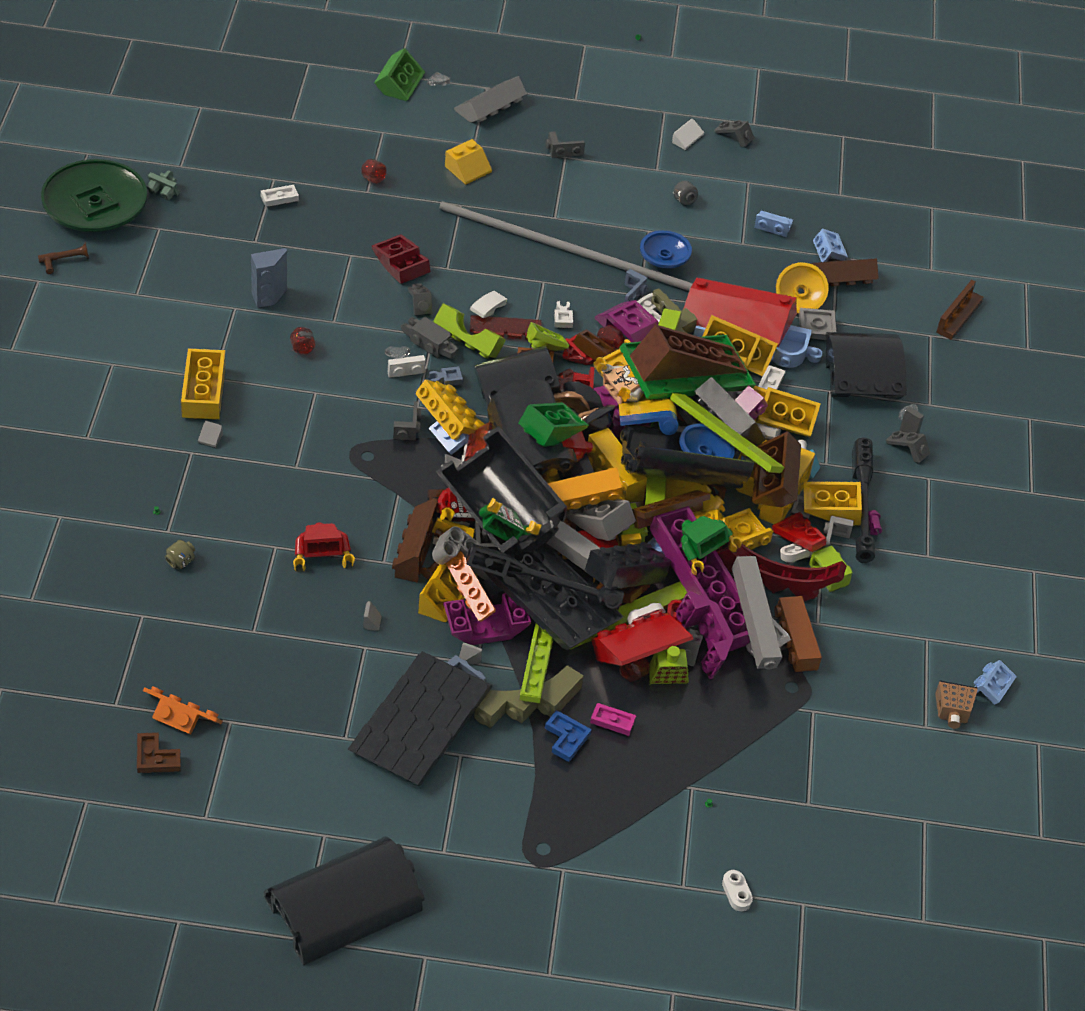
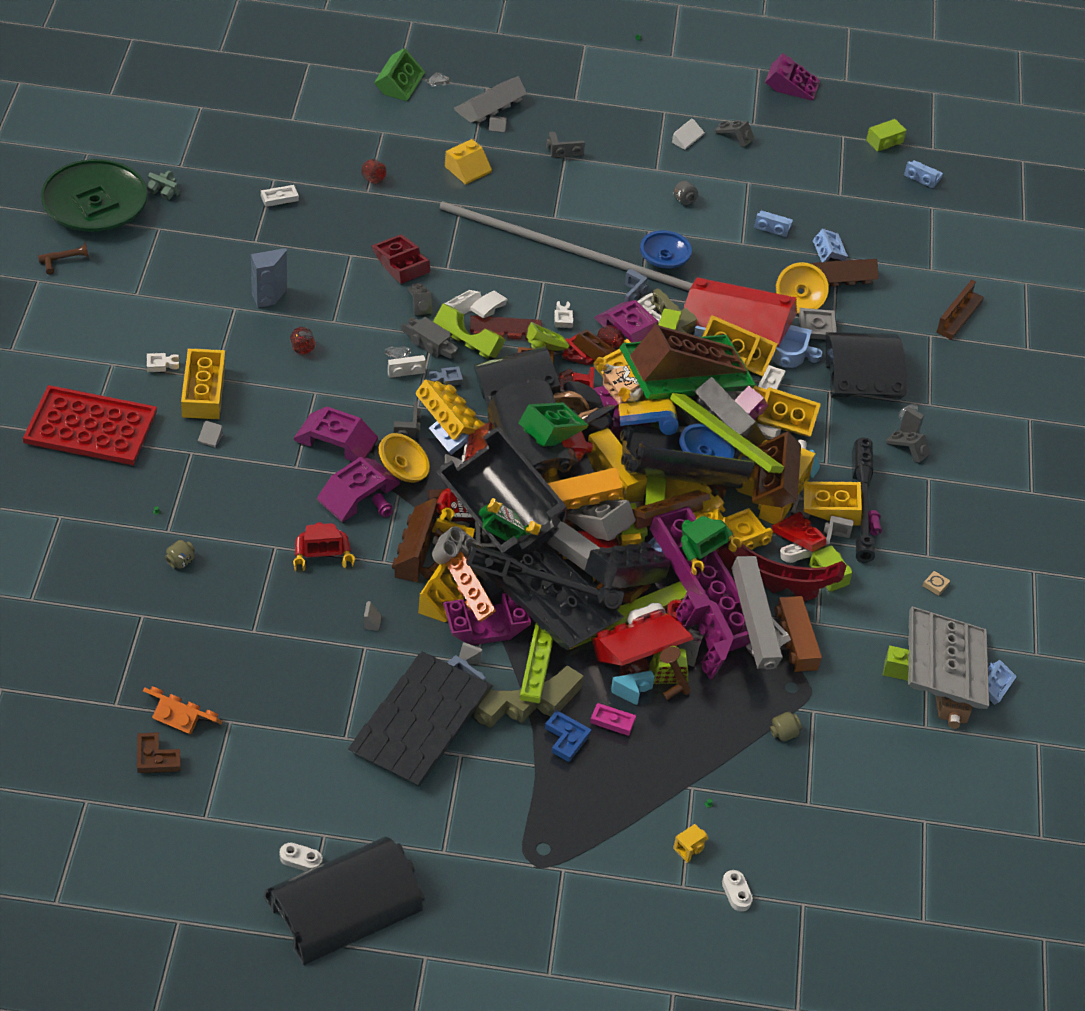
(90, 425): none -> red plate
(159, 362): none -> white plate
(300, 856): none -> white plate
(338, 429): none -> magenta slope
(354, 484): none -> magenta slope
(383, 507): none -> magenta pin
(404, 457): none -> yellow dish
(464, 301): none -> white slope
(497, 123): none -> light grey slope
(630, 685): none -> medium azure slope
(670, 656): none -> reddish brown piece
(690, 842): none -> yellow brick
(786, 726): none -> olive head
(791, 78): none -> magenta slope
(886, 135): none -> lime piece
(896, 663): none -> lime piece
(922, 174): none -> light blue bracket
(936, 583): none -> tan tile
(948, 658): none -> light grey piece

